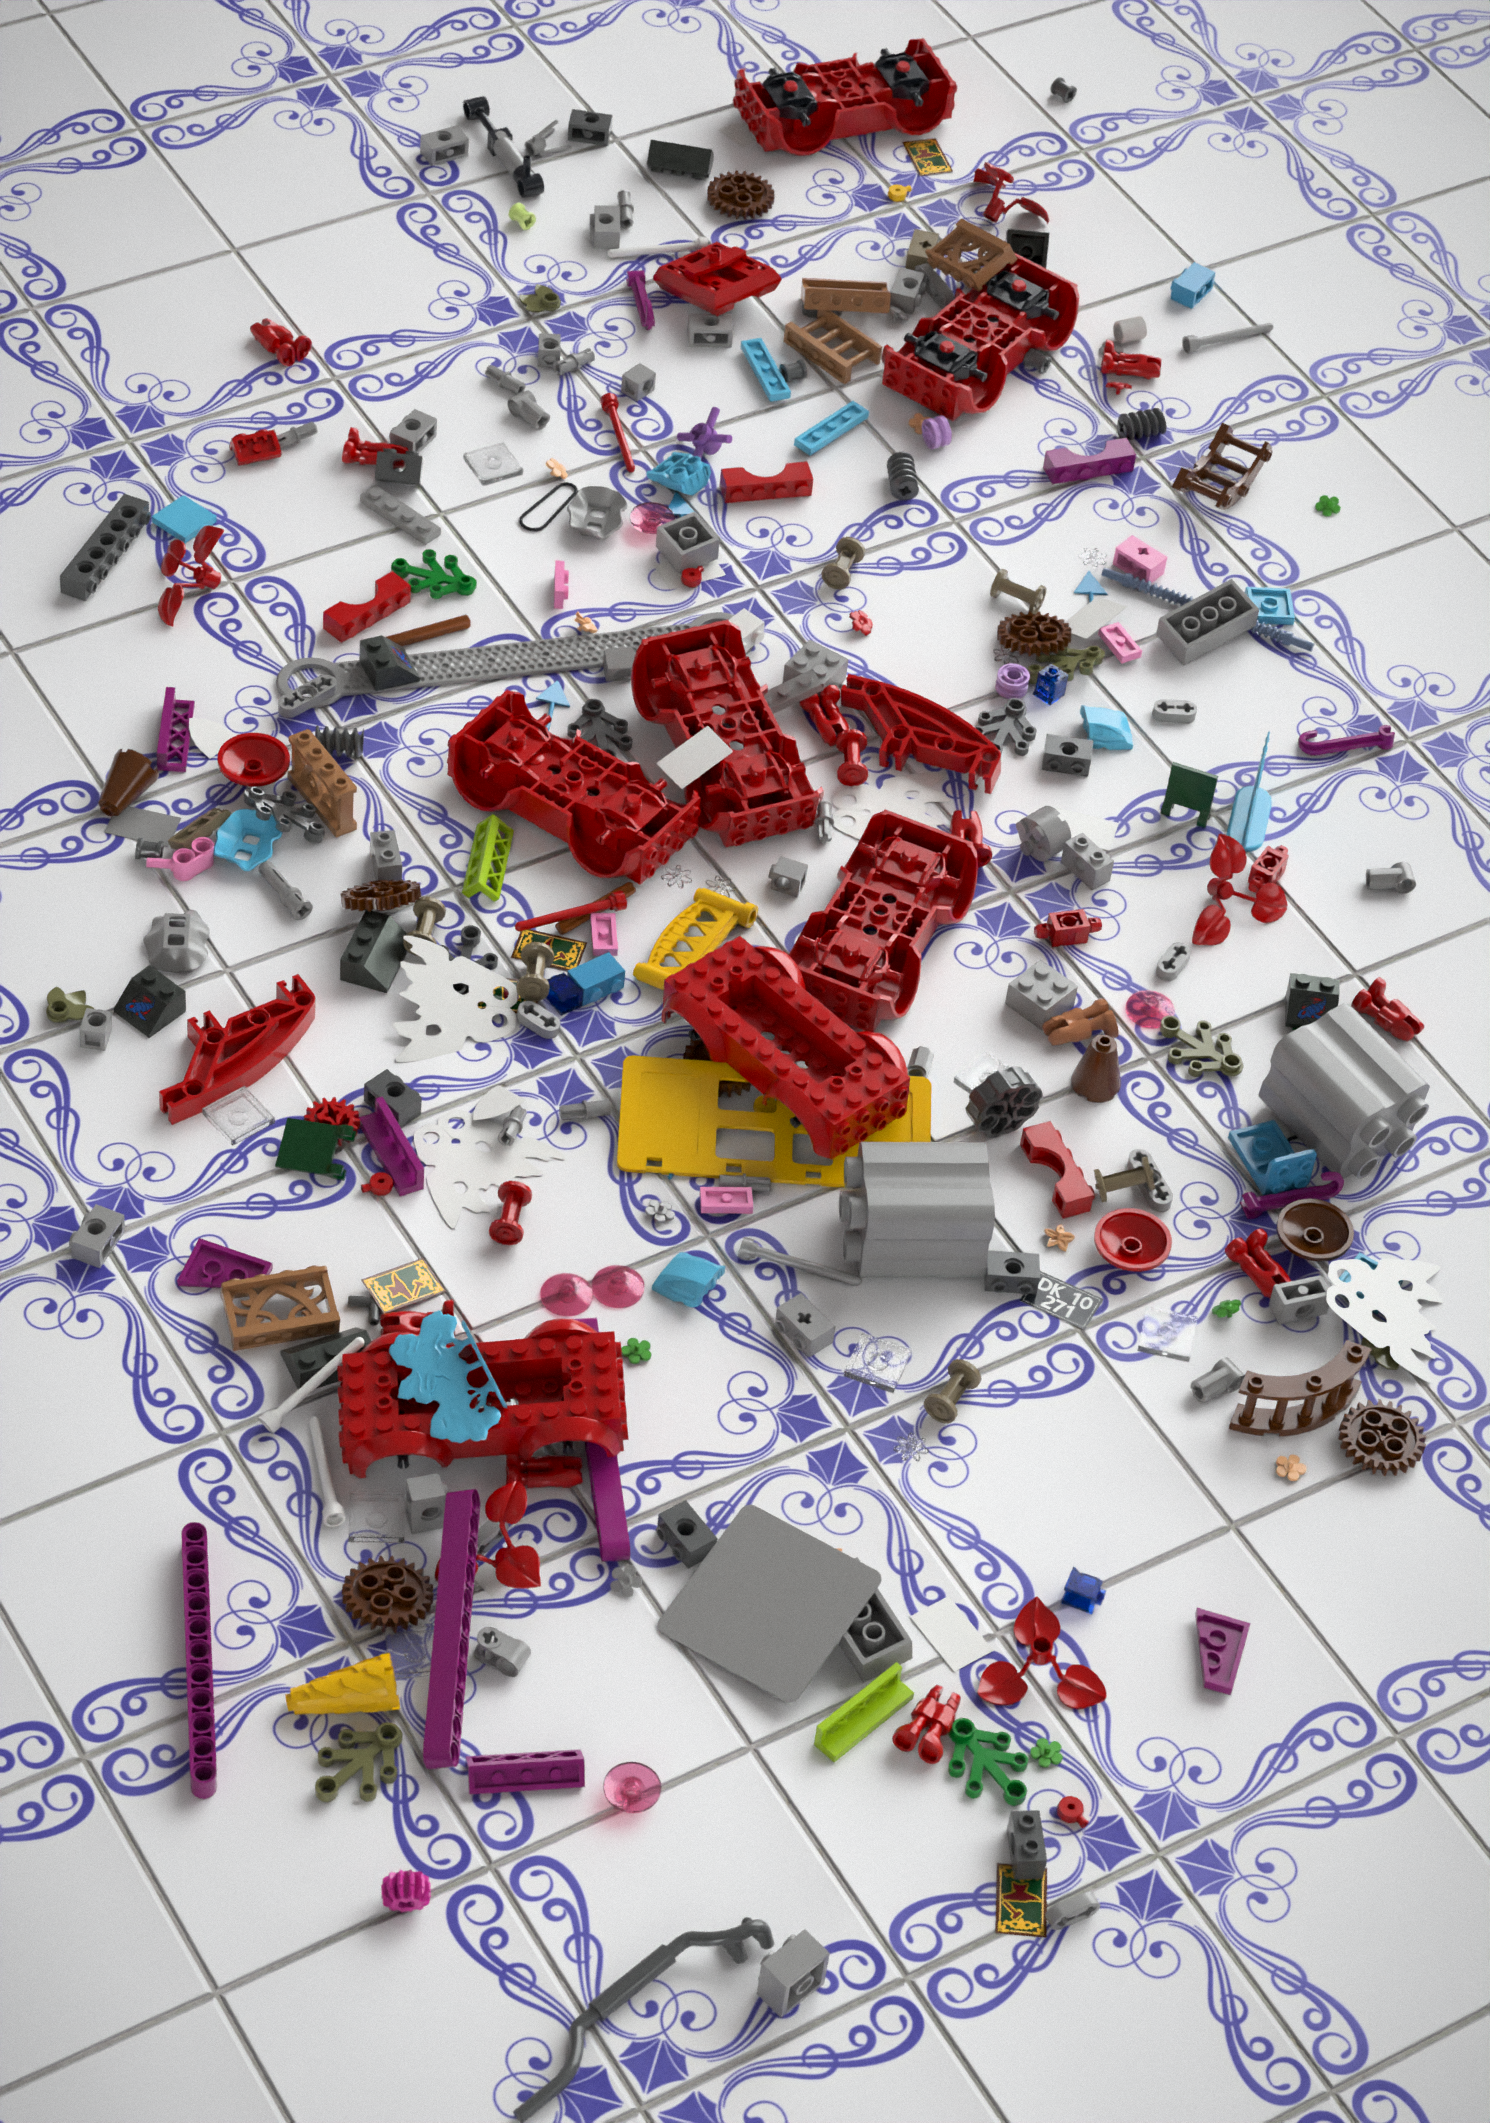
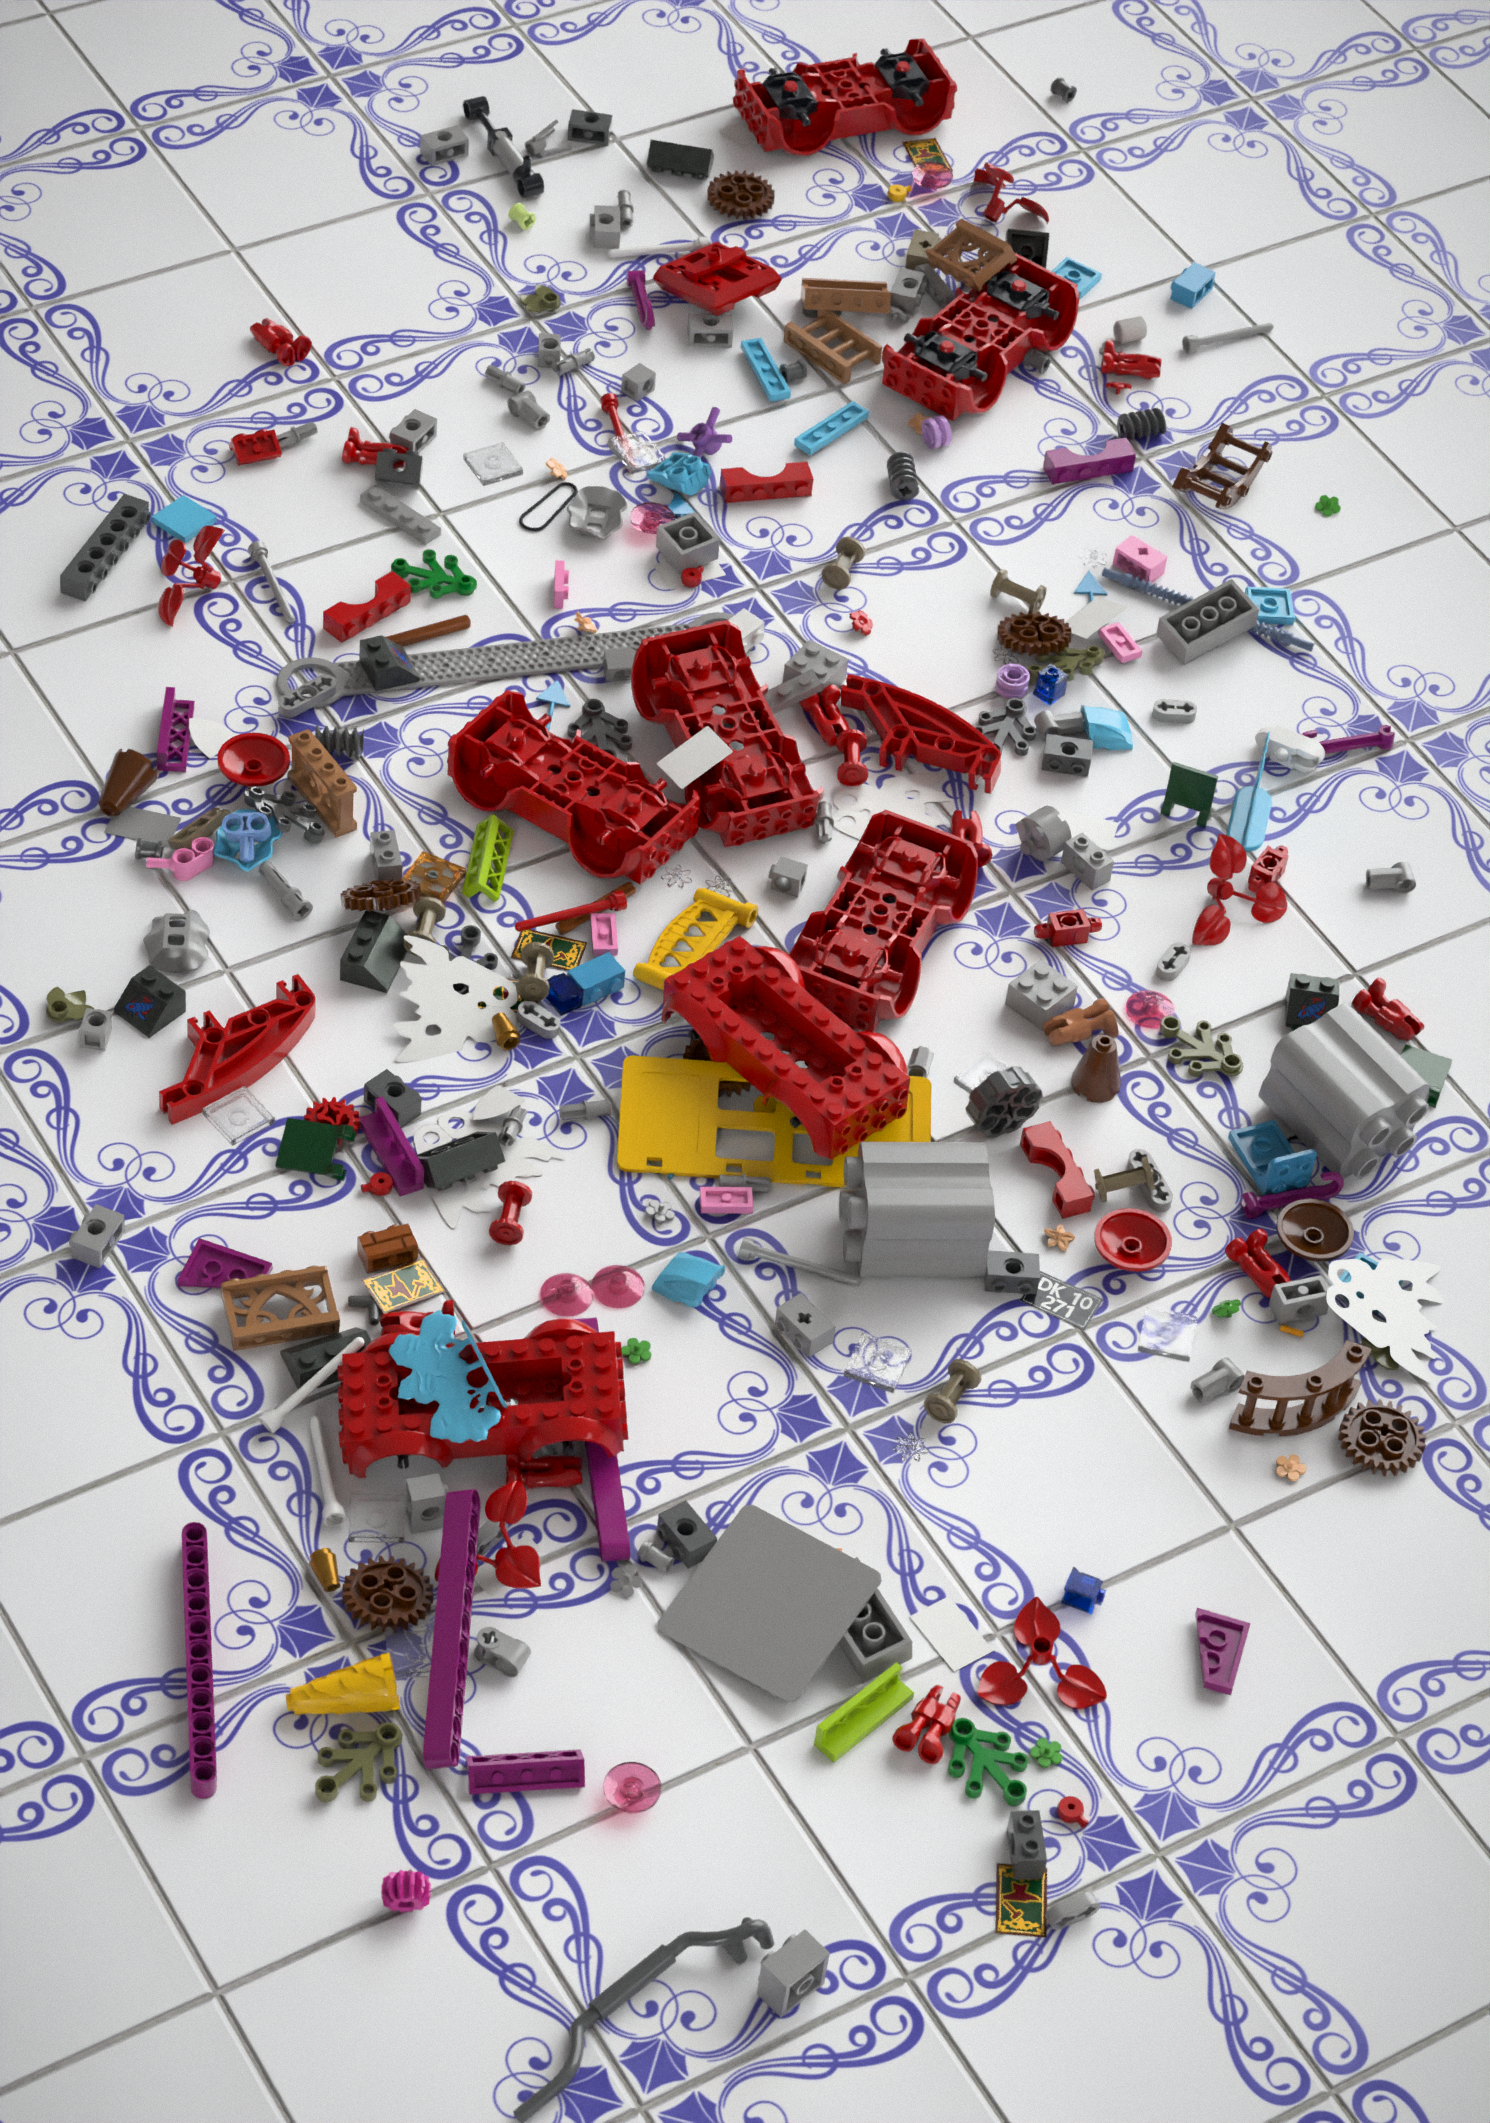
(246, 834): none -> light blue beam
(258, 553): none -> light grey piece
(325, 1568): none -> pearl gold cone
(387, 1248): none -> dark orange brick
(435, 875): none -> clear orange piece
(461, 1159): none -> pearl dark grey slope
(505, 1032): none -> pearl gold cone
(636, 451): none -> clear tile
(655, 1556): none -> light grey pin
(932, 175): none -> clear pink dish
(1058, 724): none -> light grey piece
(1079, 274): none -> medium azure tile
(1290, 1330): none -> light orange piece
(1291, 748): none -> white piece
(1430, 1067): none -> flag

